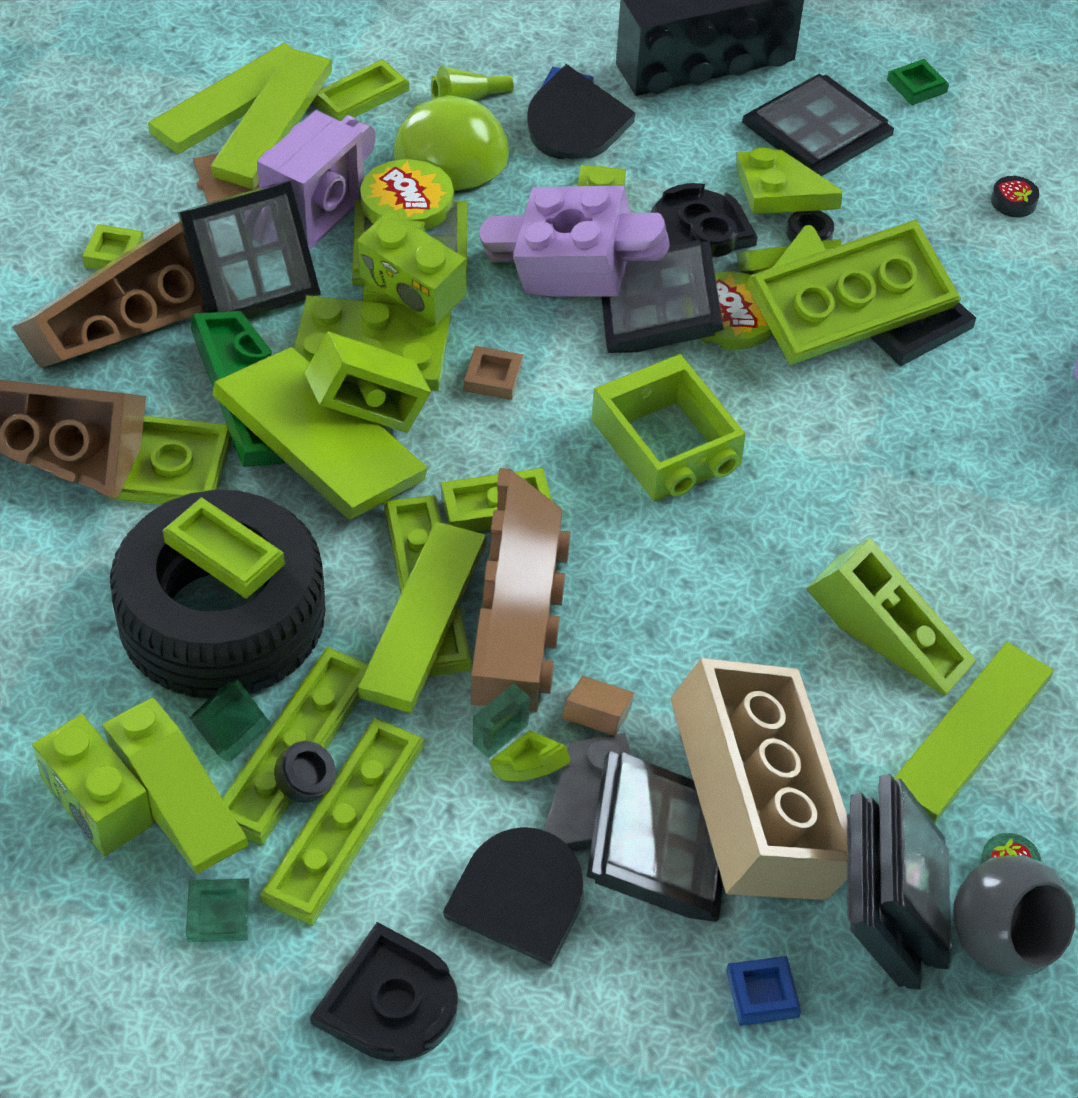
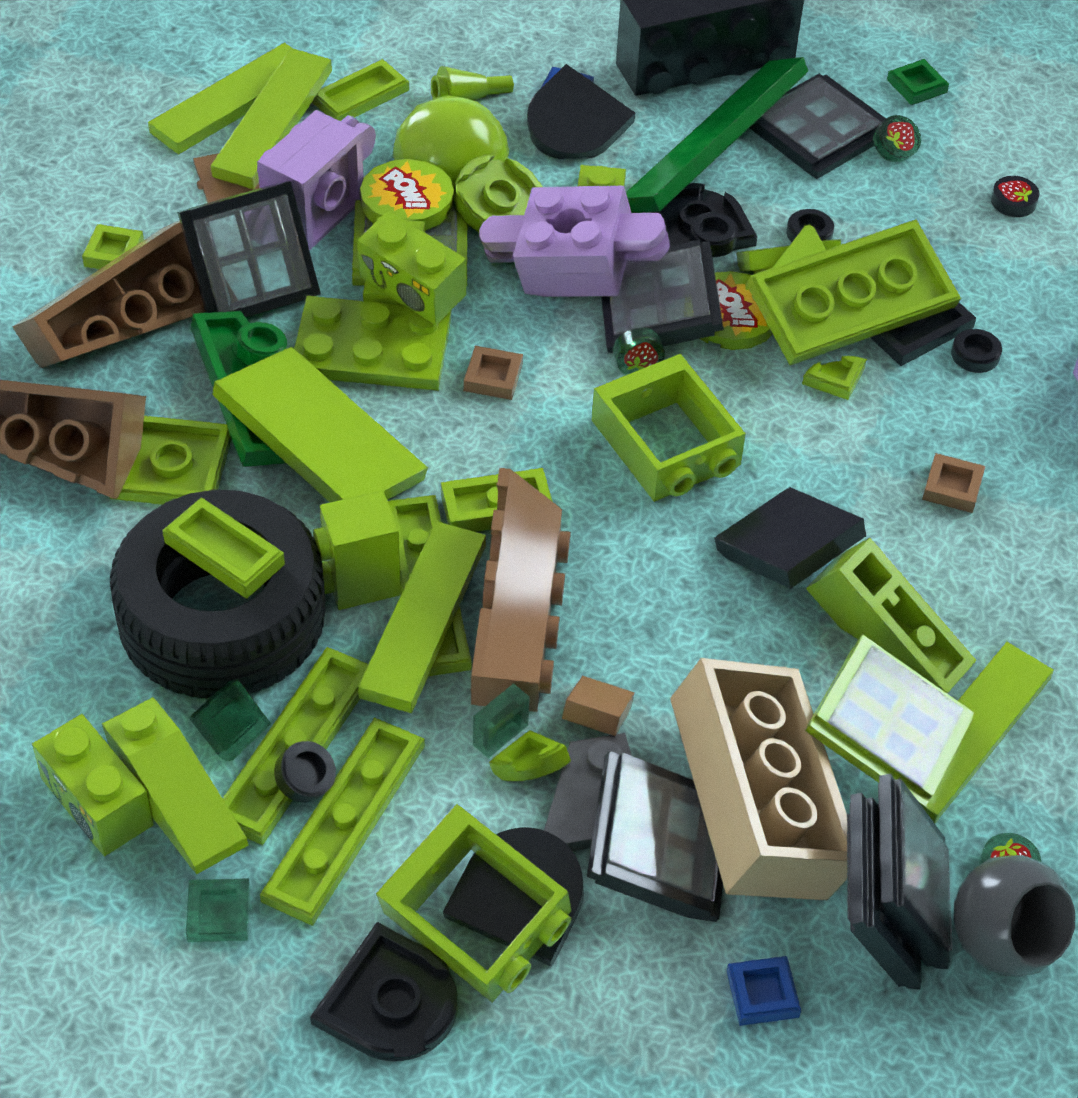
(258, 341): none -> green tile
(359, 550): none -> lime brick
(367, 382): lime brick -> none
(435, 861): none -> lime window
(492, 189): none -> lime tile
(638, 350): none -> clear green tile
(714, 135): none -> green tile
(782, 184): lime wing -> none
(790, 537): none -> black tile
(836, 377): none -> lime tile
(890, 720): none -> clear piece
(897, 138): none -> clear green tile
(953, 483): none -> medium nougat tile
(976, 350): none -> black tile

